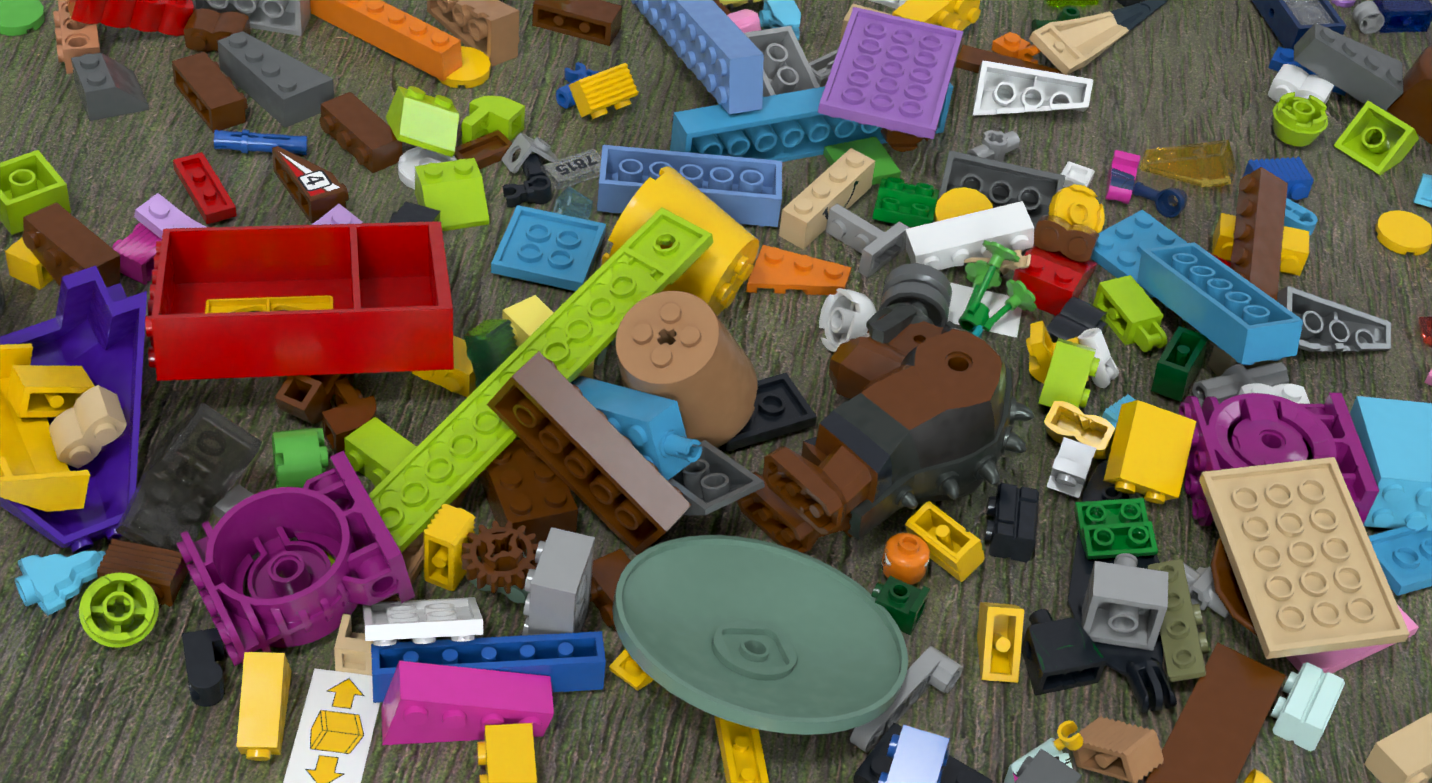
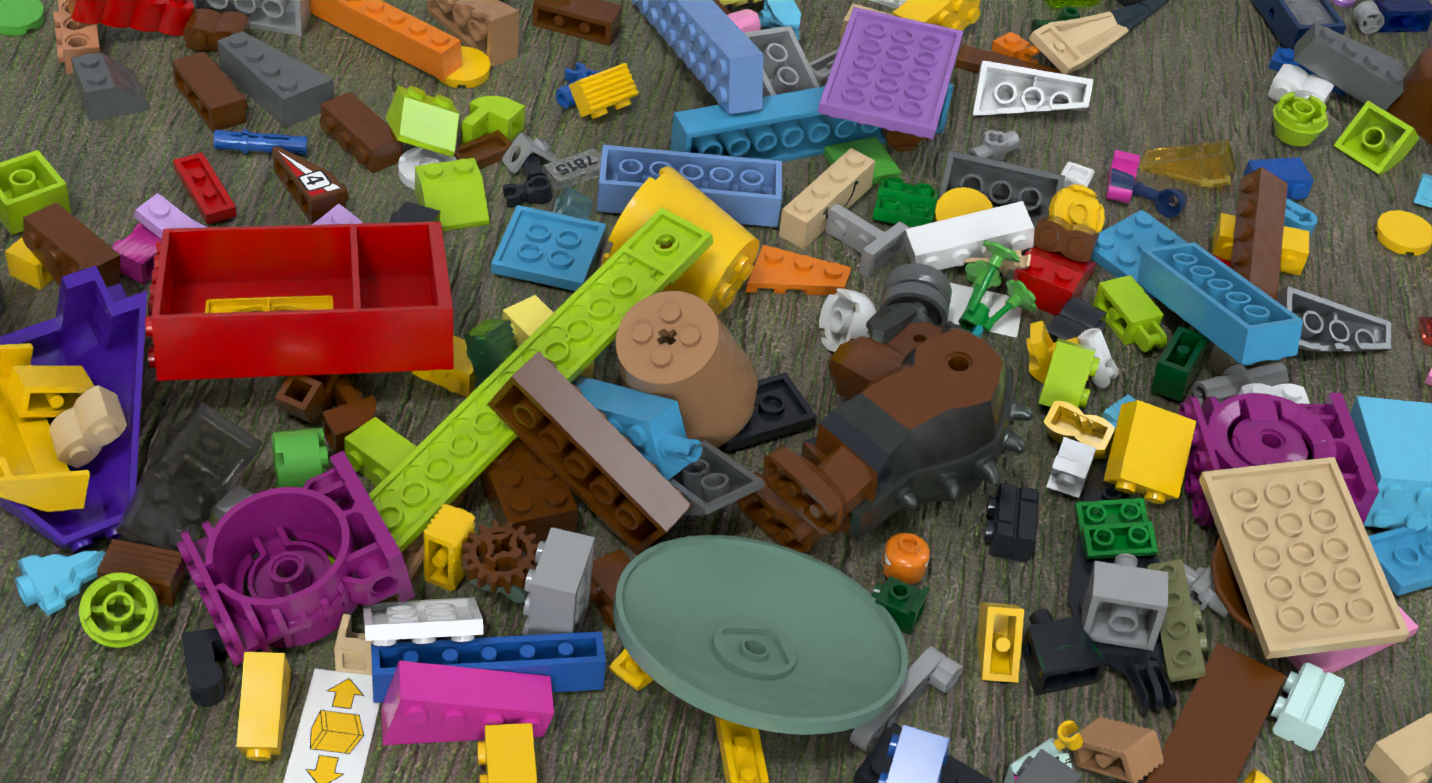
(947, 540): yellow brick -> none

